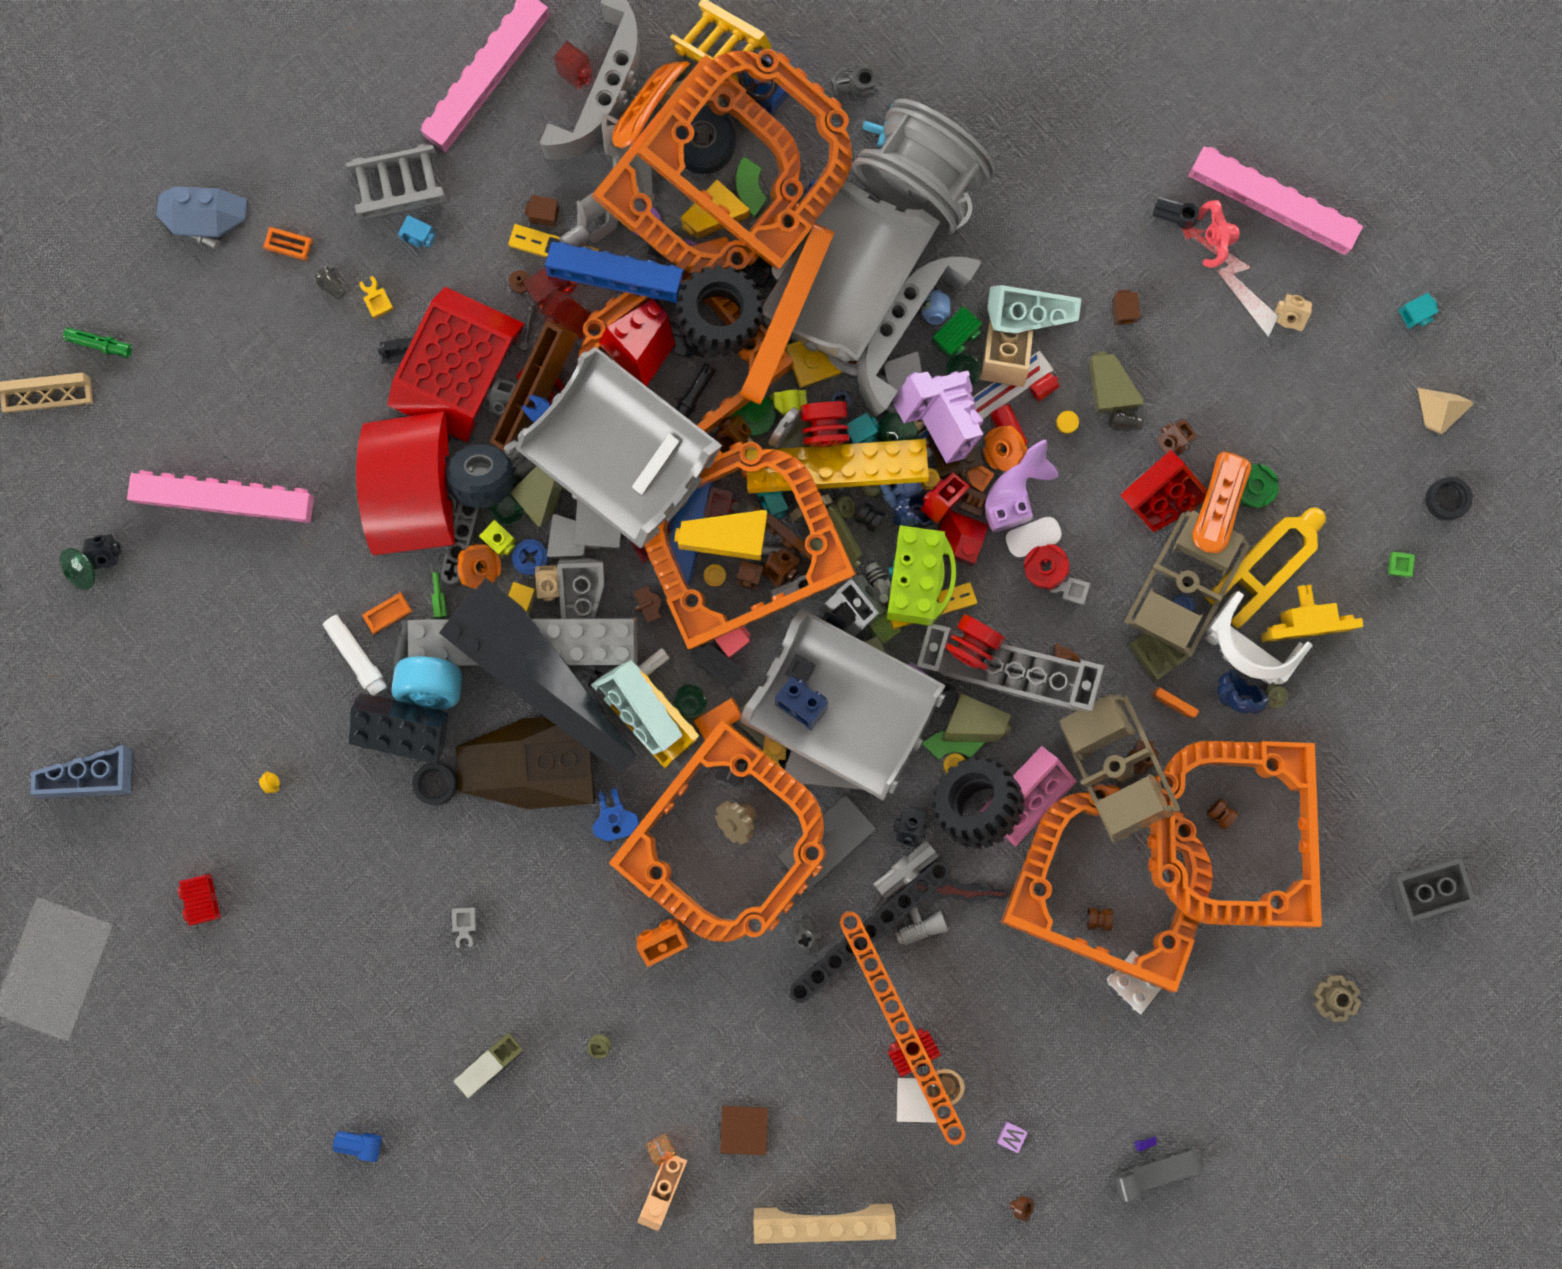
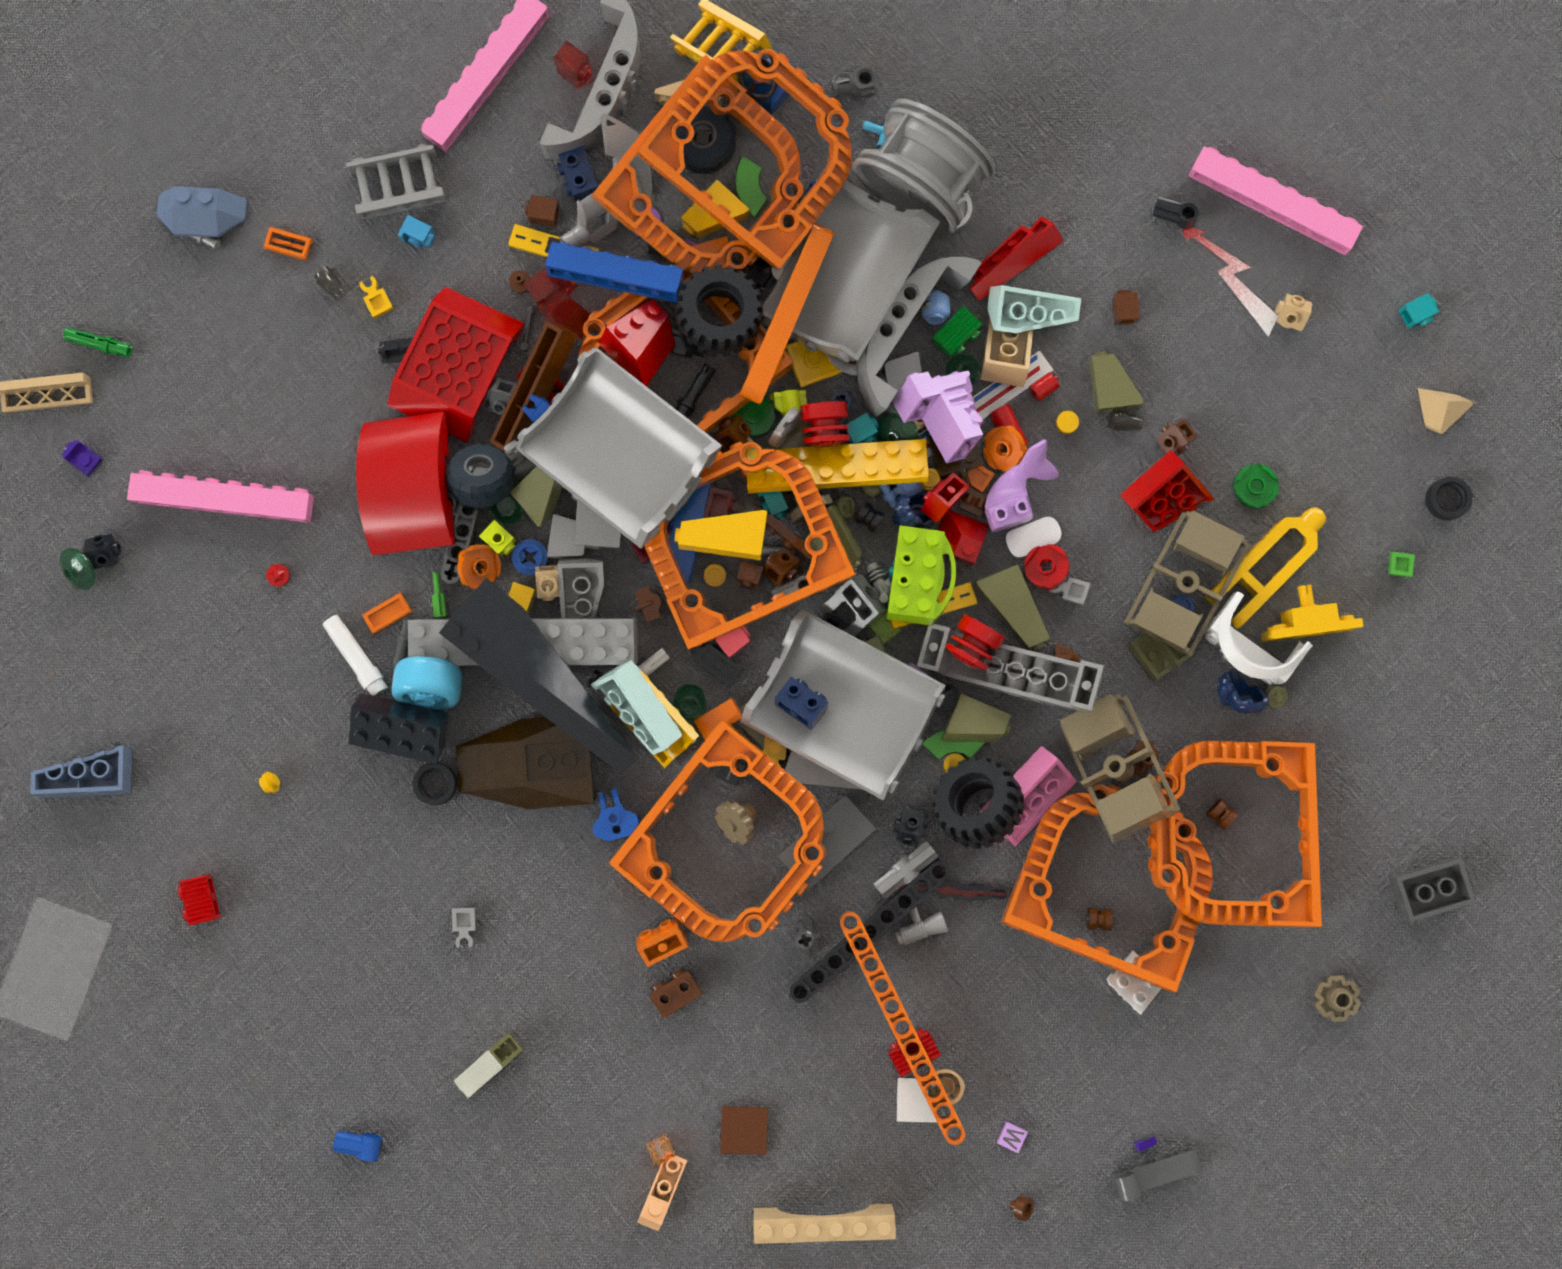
(81, 457): none -> dark purple bracket
(278, 575): none -> red tile
(578, 173): none -> dark blue brick
(599, 1046): olive tile -> none
(642, 106): orange piece -> none
(655, 464): white sticker -> none
(675, 993): none -> reddish brown brick
(800, 668): black tile -> none
(1015, 255): none -> red wedge
(1015, 606): none -> olive slope
(1175, 703): orange tile -> none
(1218, 233): coral piece -> none
(1221, 502): orange piece -> none

